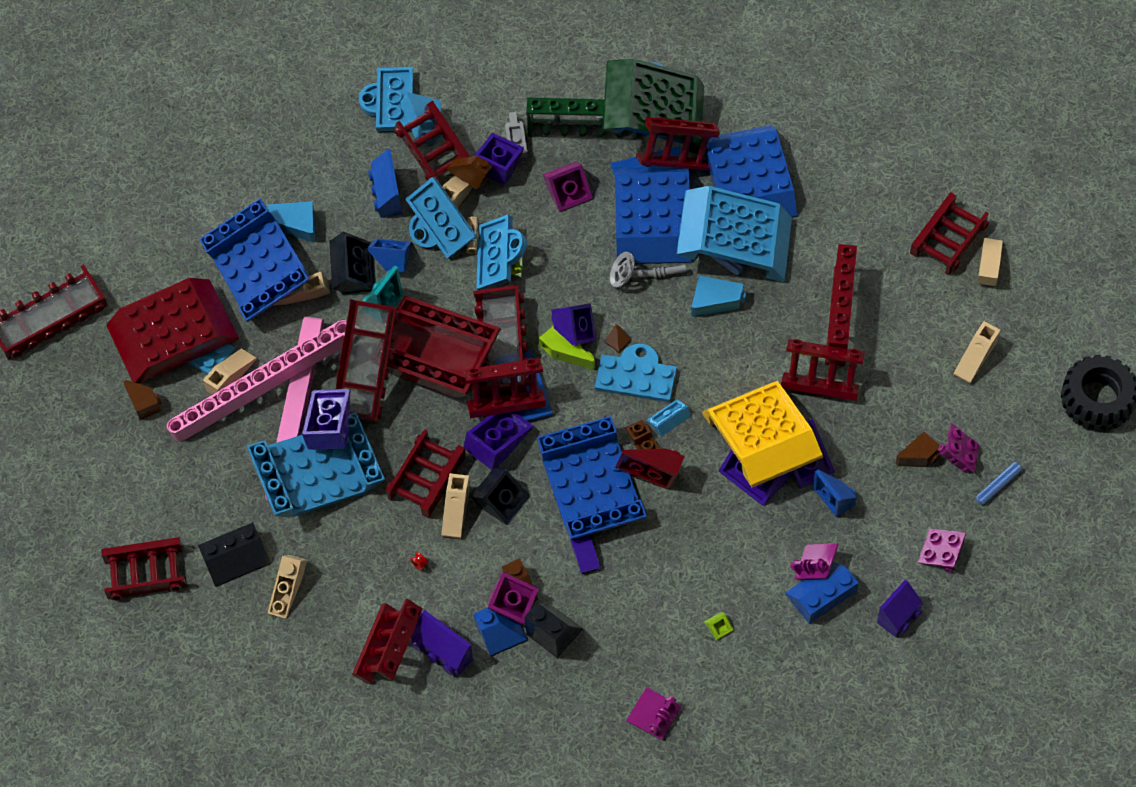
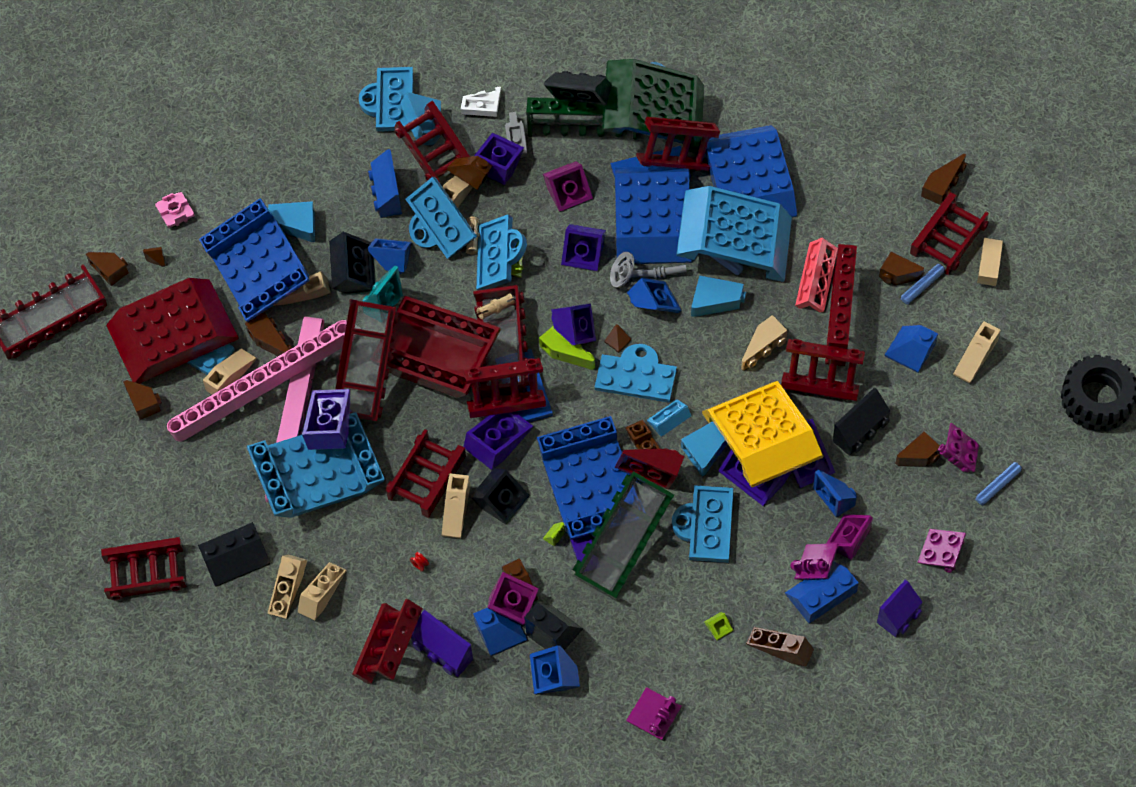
(108, 266): none -> reddish brown slope
(155, 256): none -> reddish brown slope
(178, 215): none -> bright pink piece
(265, 335): none -> reddish brown slope
(320, 590): none -> tan slope
(481, 103): none -> white wing
(495, 306): none -> tan pin
(553, 671): none -> blue slope
(555, 533): none -> lime slope
(579, 87): none -> black slope
(583, 247): none -> dark purple slope
(622, 534): none -> clear window
(653, 295): none -> blue slope
(704, 447): none -> dark azure slope
(707, 523): none -> dark azure plate
(766, 337): none -> tan slope
(782, 645): none -> reddish brown slope
(813, 271): none -> coral fence
(851, 534): none -> magenta slope
(861, 422): none -> black slope
(900, 270): none -> reddish brown slope
(912, 346): none -> blue slope
(922, 284): none -> medium blue axle
(941, 180): none -> reddish brown slope

